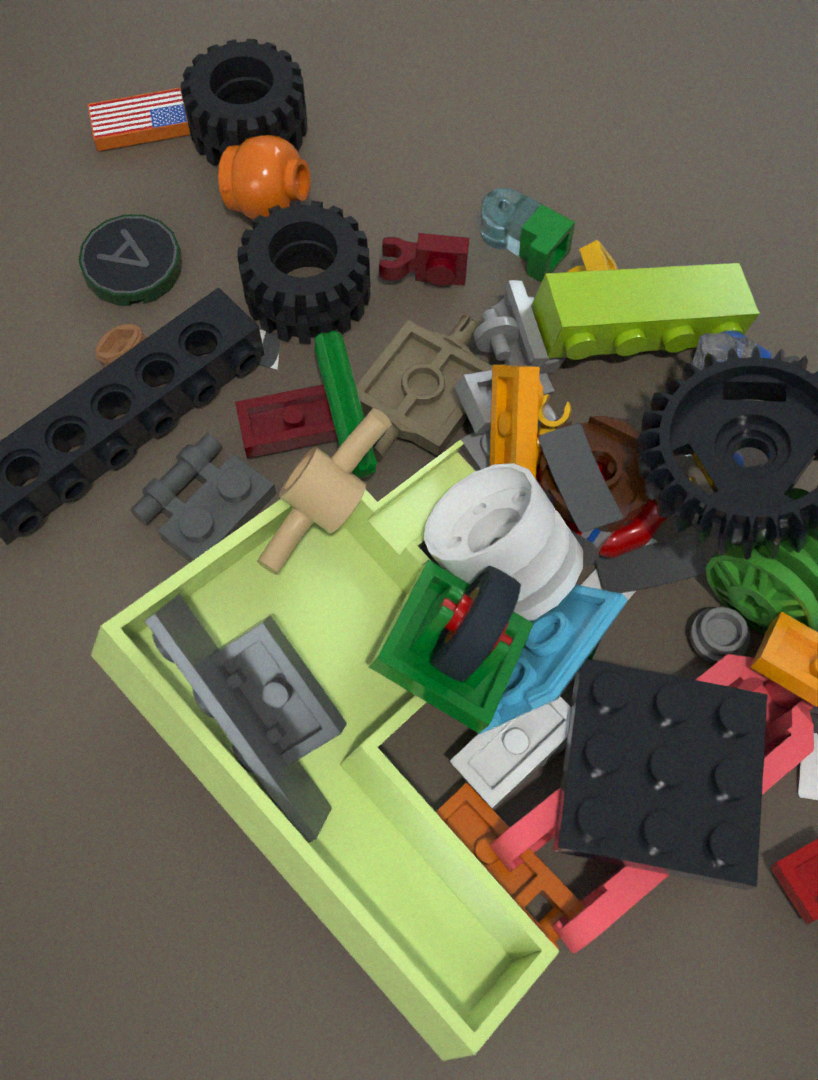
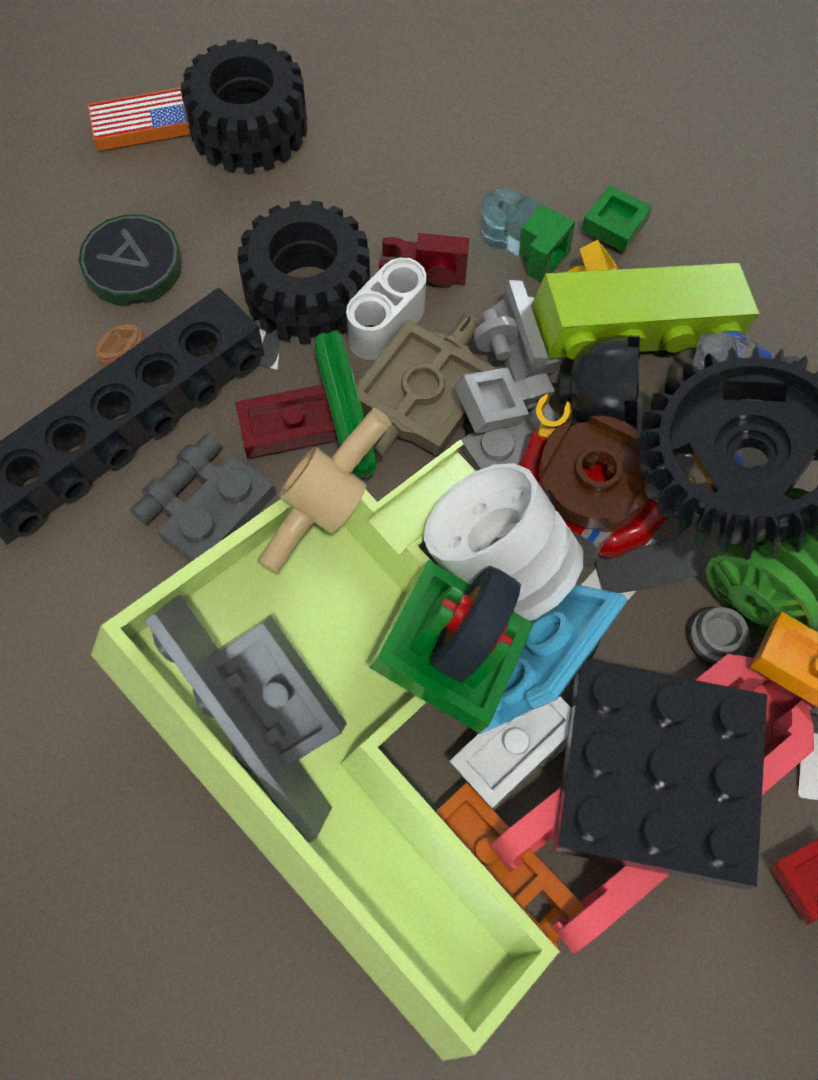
(262, 175): orange piece -> none
(384, 305): none -> white beam
(514, 416): light orange plate -> none
(579, 478): dark grey sticker -> none
(604, 380): none -> black cylinder
(616, 218): none -> green plate

